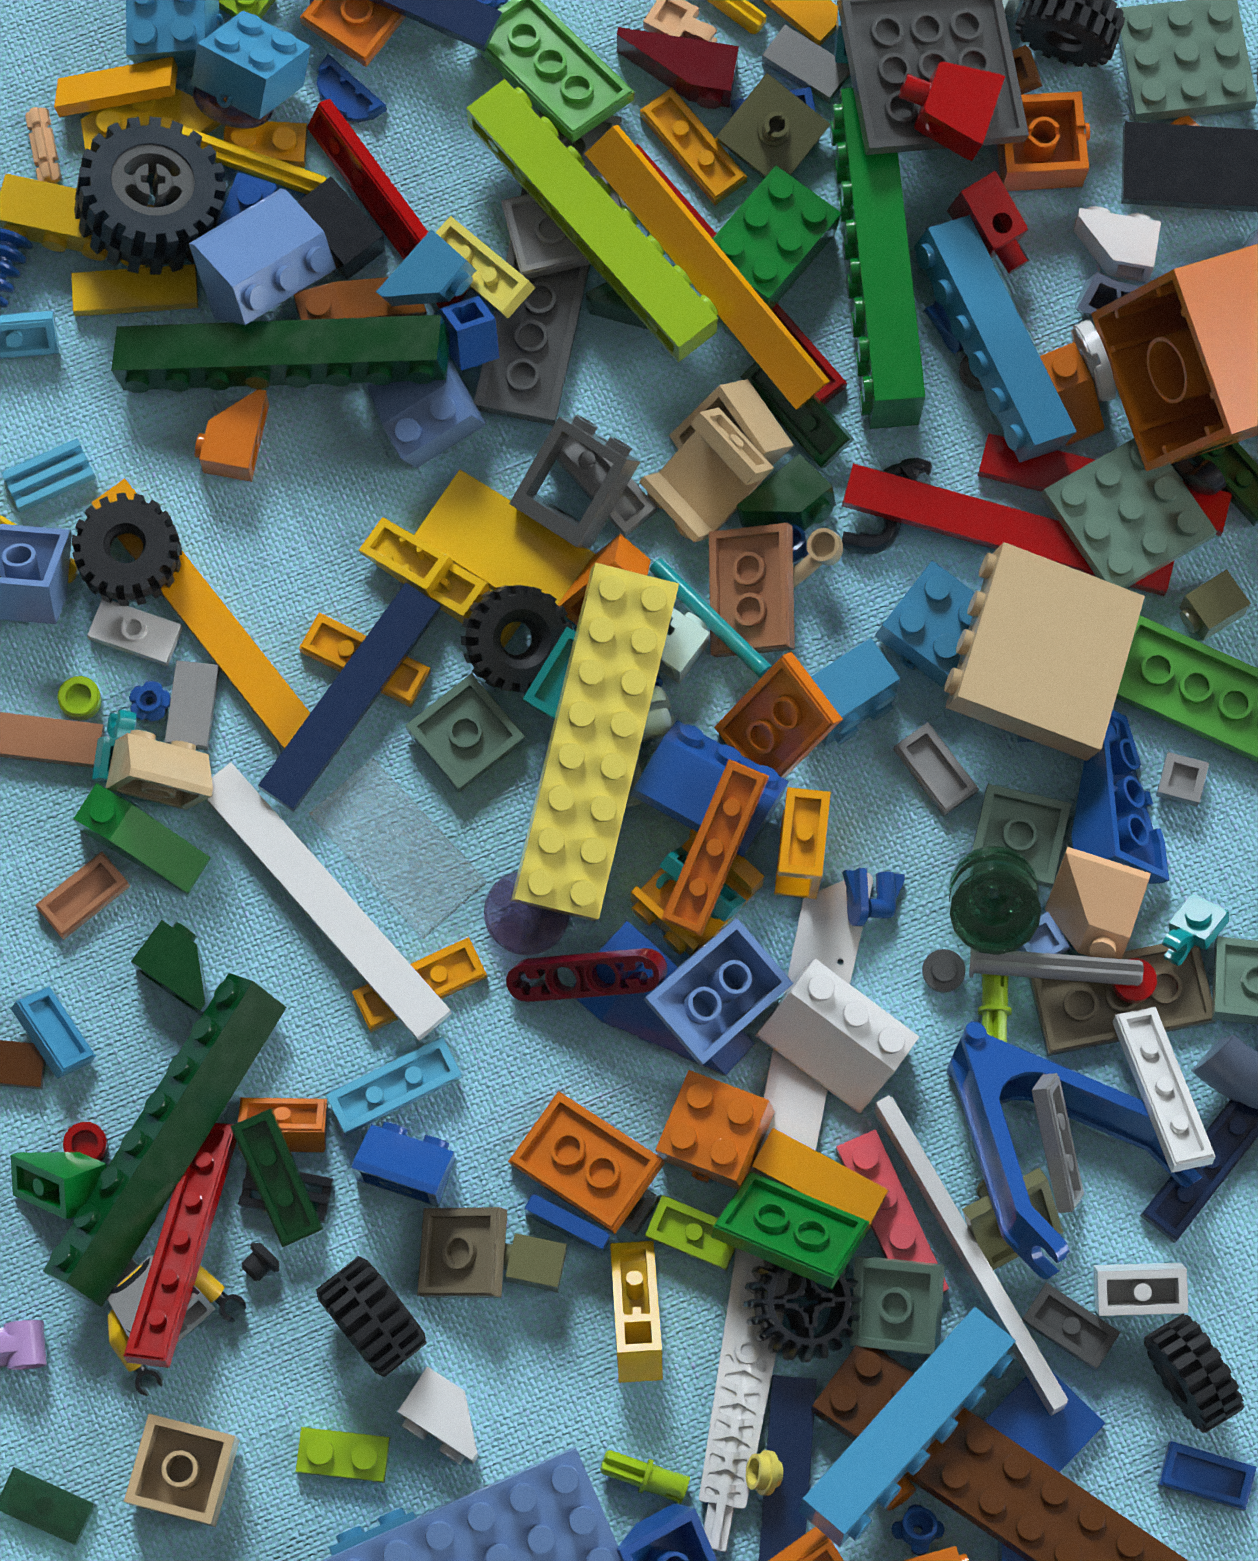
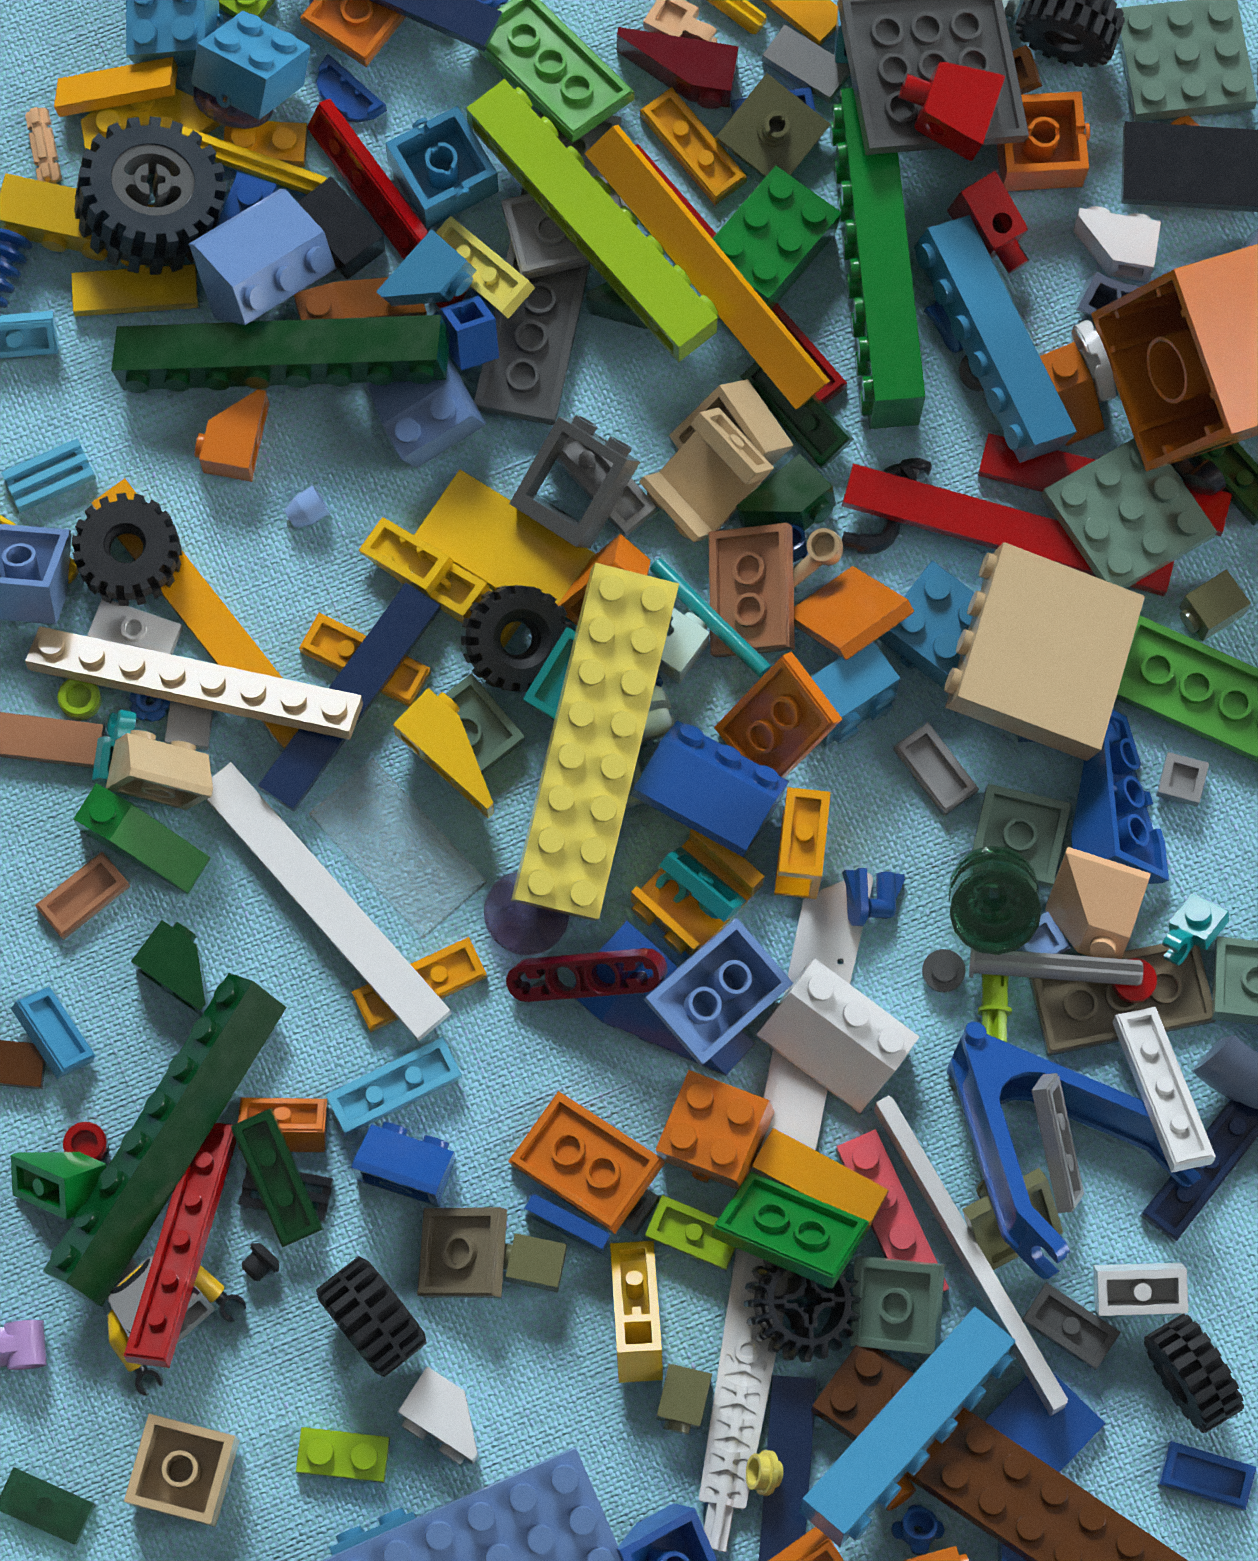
(194, 682): none -> plate
(306, 508): none -> light blue hose
(440, 740): none -> yellow slope
(442, 166): none -> dark azure brick
(645, 1476): lime axle -> none
(683, 1399): none -> olive brick
(715, 847): orange tile -> none
(850, 612): none -> orange tile

